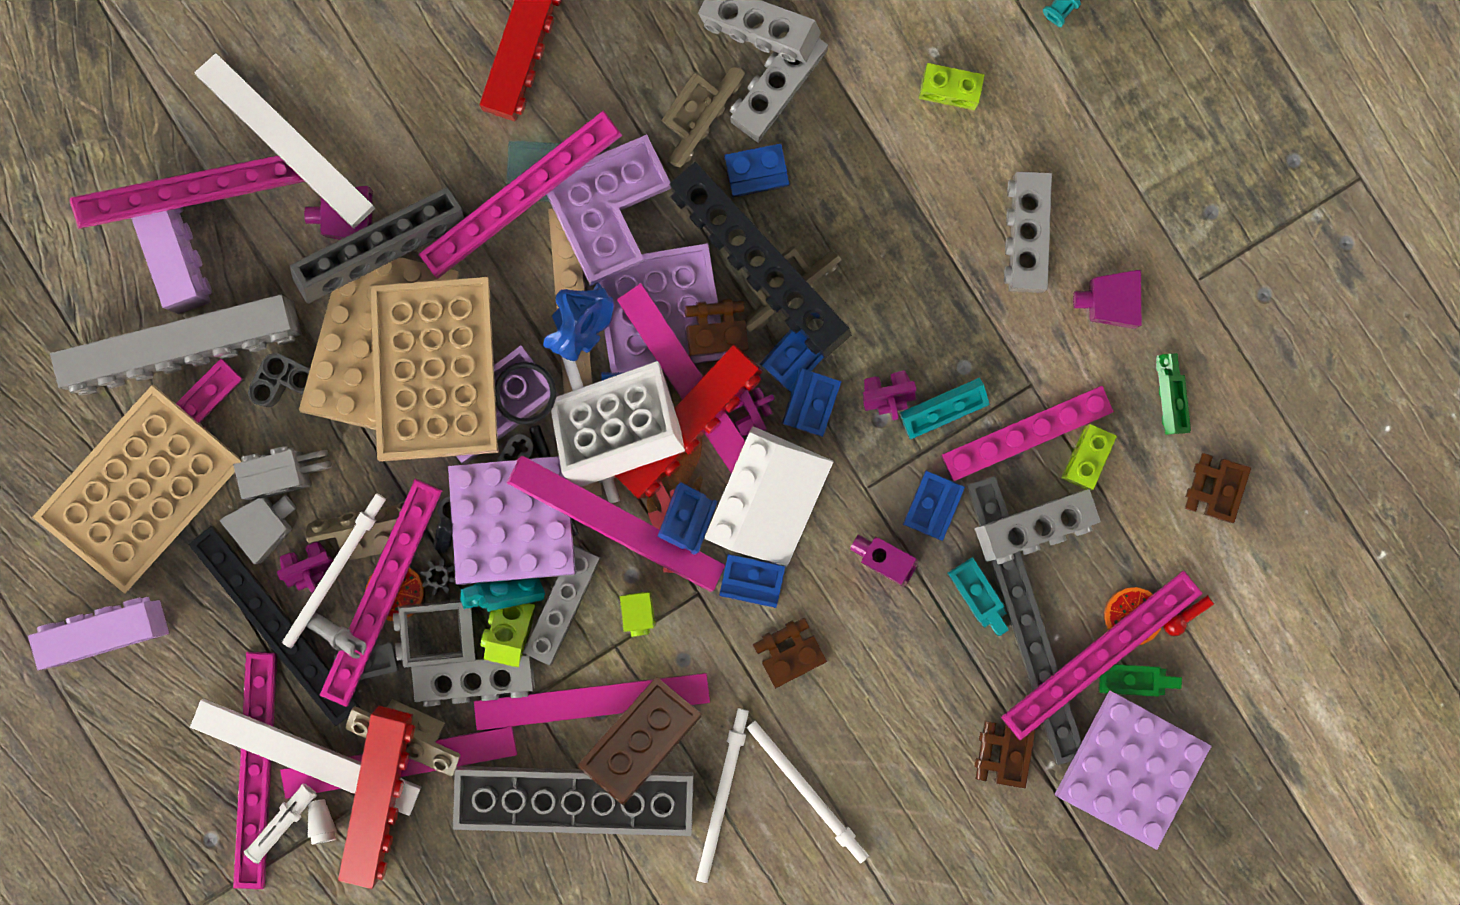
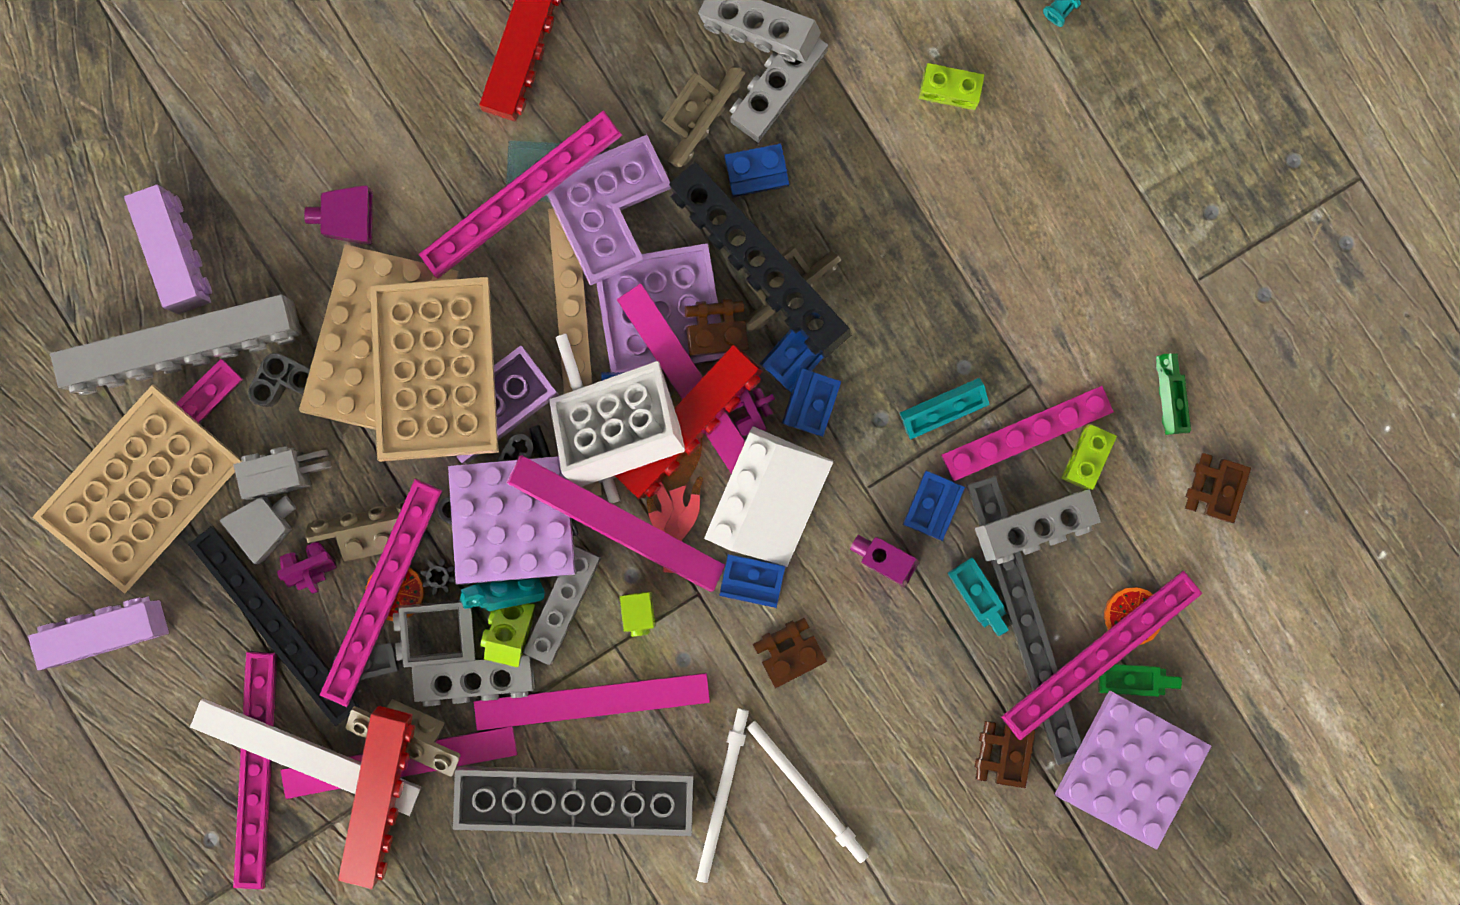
(182, 191): dark pink tile -> none
(285, 141): white tile -> none
(288, 814): white pin -> none
(320, 823): white cone -> none
(339, 637): light grey pin -> none
(363, 523): white bar -> none
(376, 245): dark grey brick -> none
(443, 535): black piece -> none
(548, 377): black tyre -> none
(579, 321): blue piece -> none
(639, 740): reddish brown plate -> none
(687, 518): blue plate -> none
(889, 398): magenta hips -> none
(1037, 187): light grey brick -> none
(1113, 299): magenta torso -> none
(1178, 623): red bar -> none

